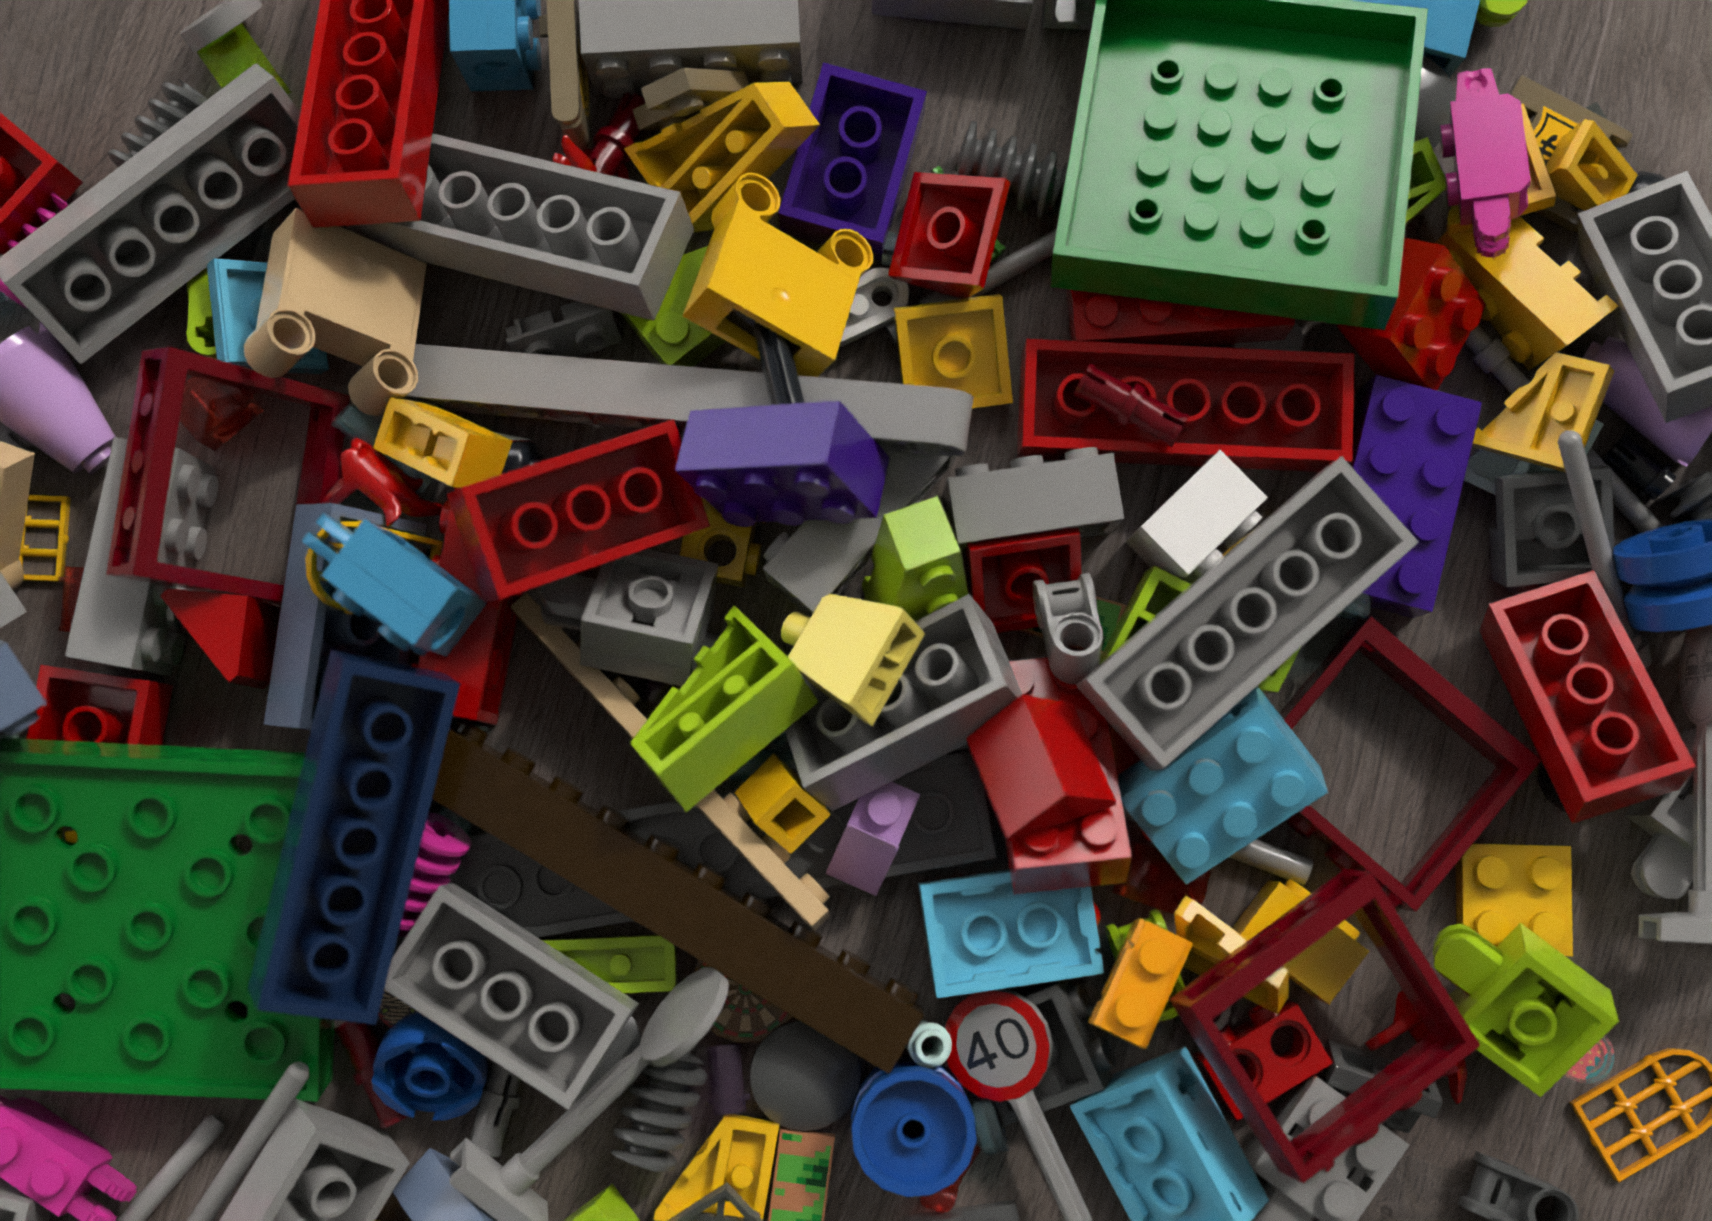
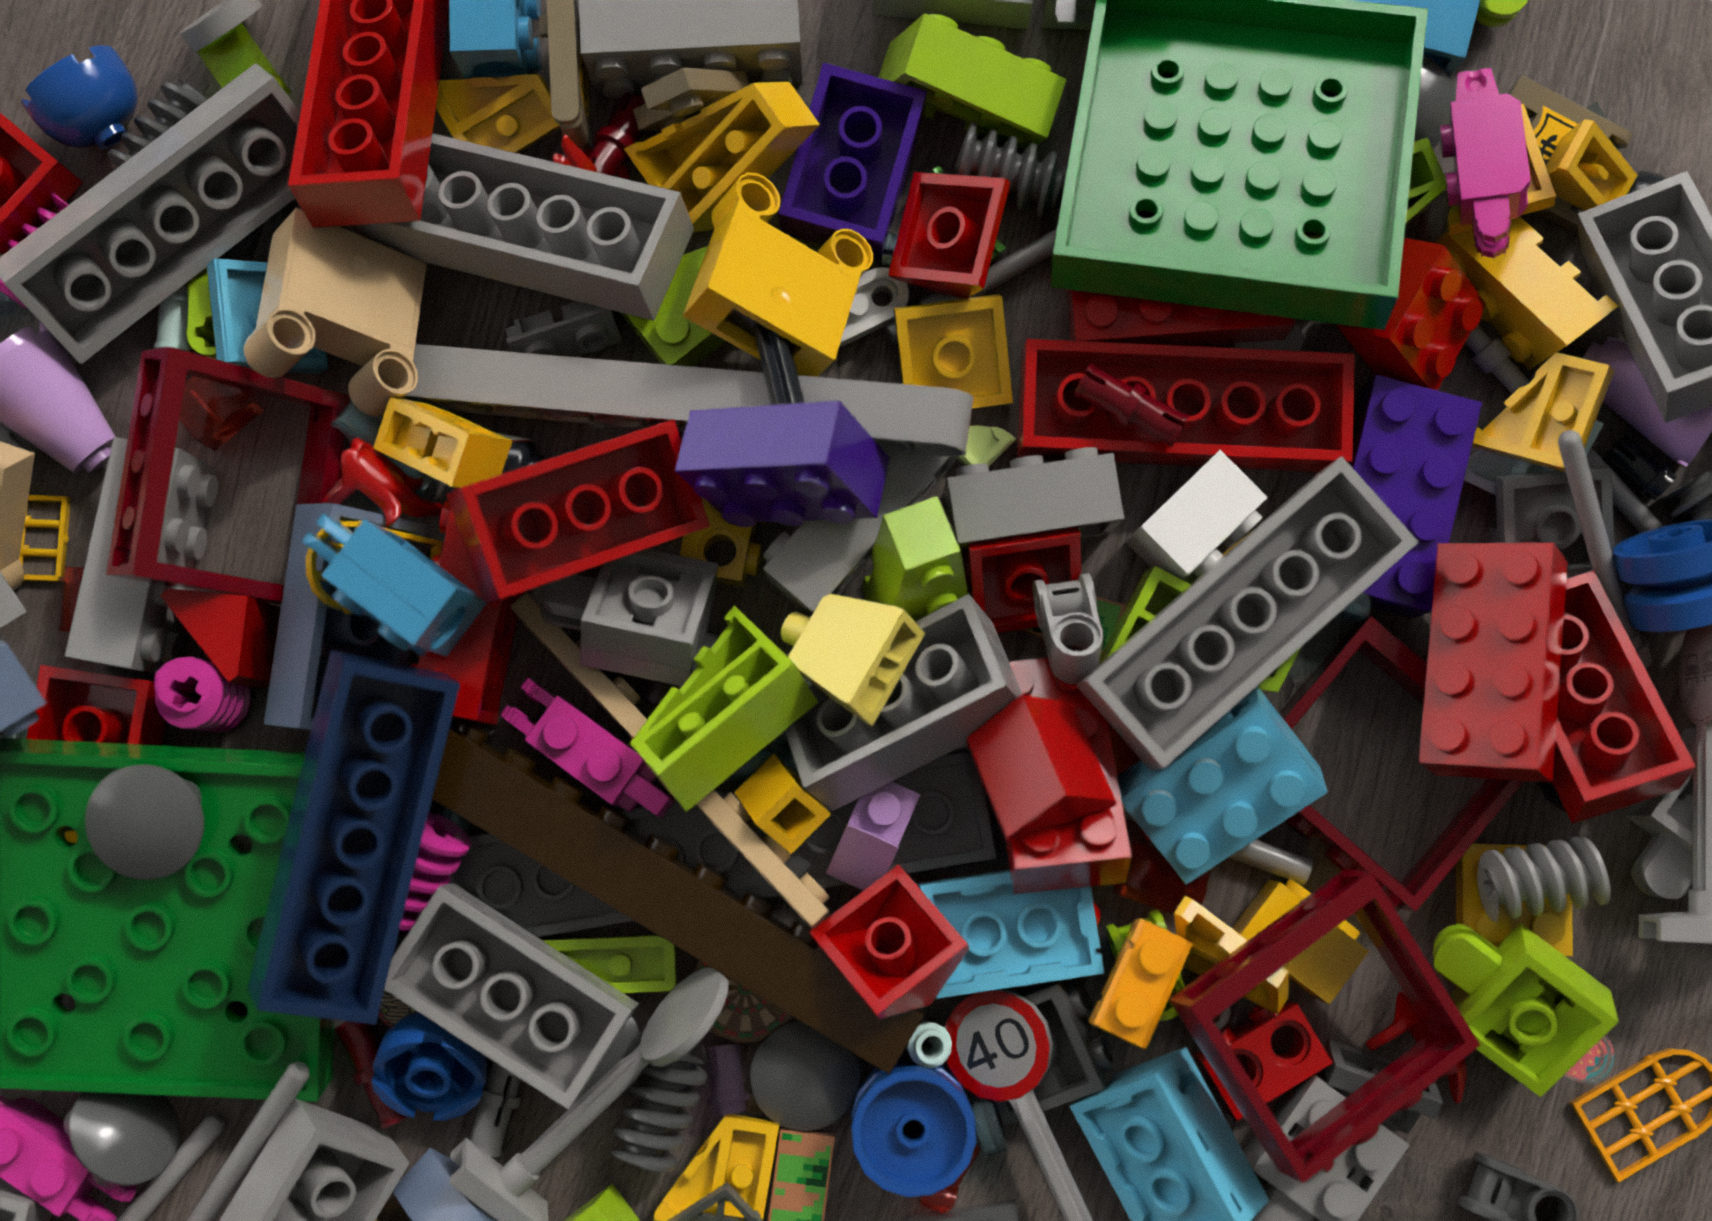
(84, 100): none -> blue cylinder
(122, 1136): none -> dark grey dish
(145, 821): none -> dark grey dish
(173, 321): none -> light aqua pin
(198, 696): none -> dark pink piece
(497, 110): none -> yellow wing
(589, 752): none -> dark pink hinge
(892, 945): none -> red slope
(975, 80): none -> lime wedge
(986, 445): none -> yellowish green tile
(1494, 661): none -> red brick
(1541, 874): none -> light grey piece

